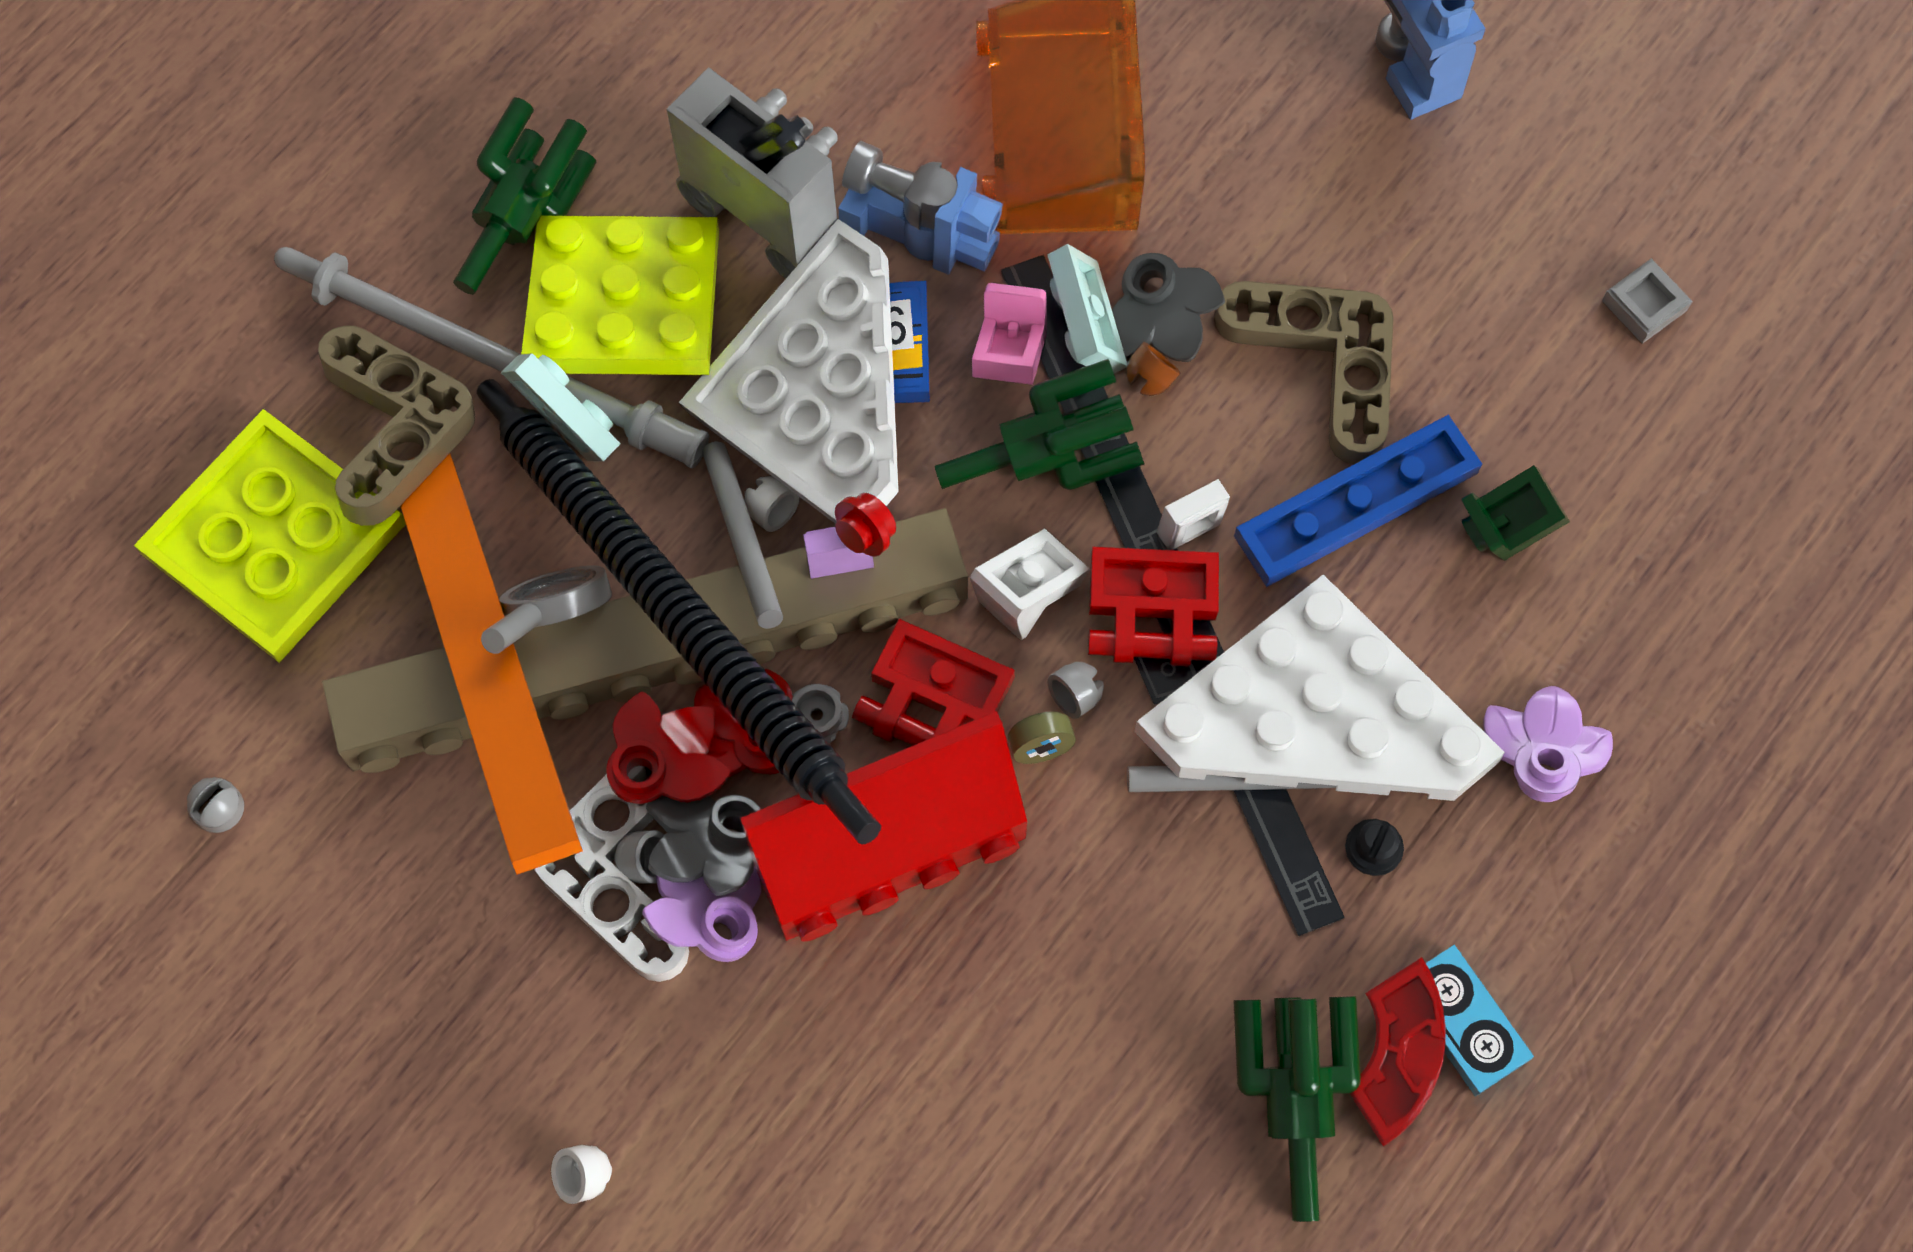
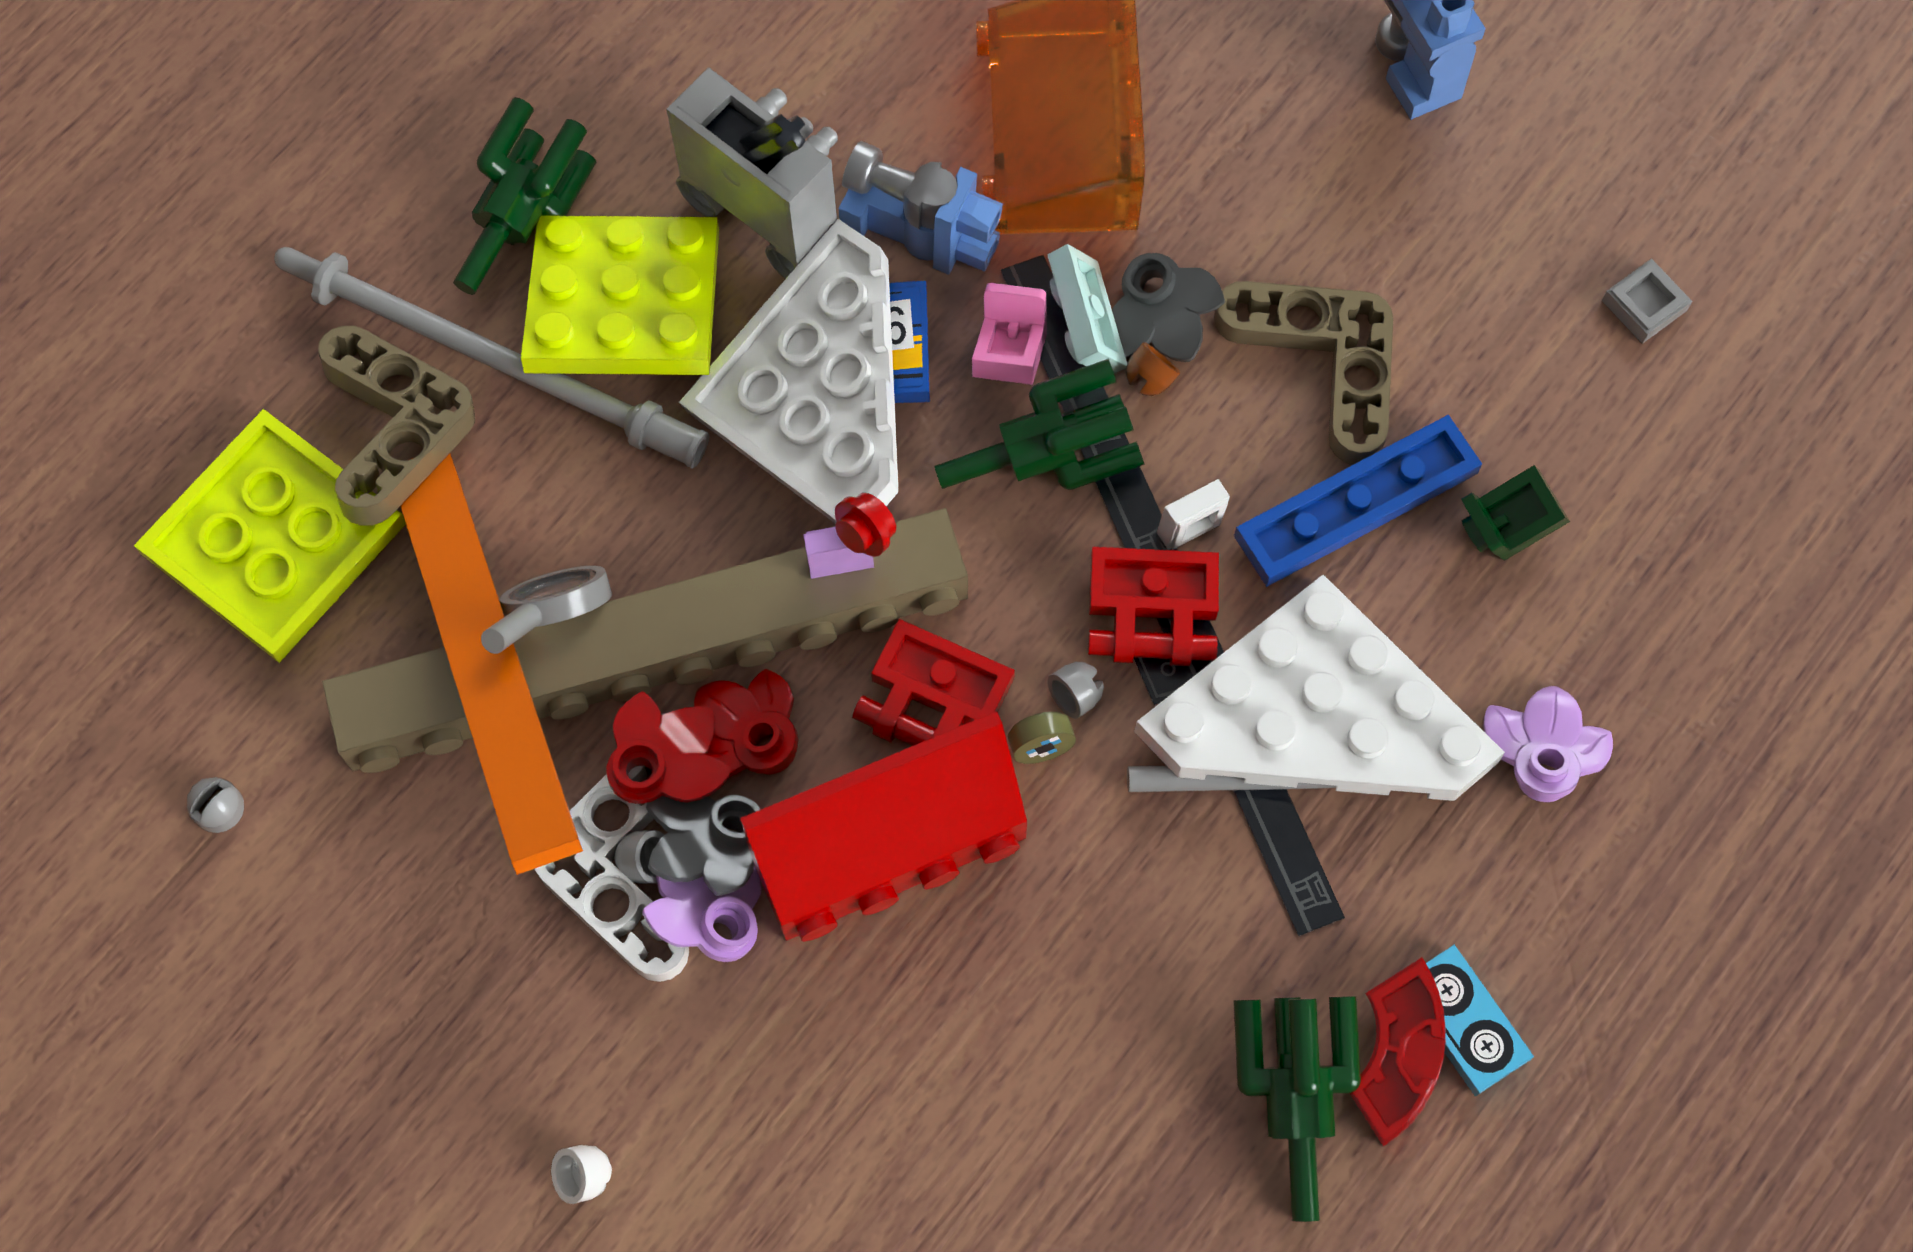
(579, 423): light aqua plate -> none
(680, 613): black hose -> none
(742, 536): light grey bar -> none
(770, 503): white hinge -> none
(826, 700): light grey plate -> none
(1027, 580): white slope -> none
(1374, 847): black piece -> none

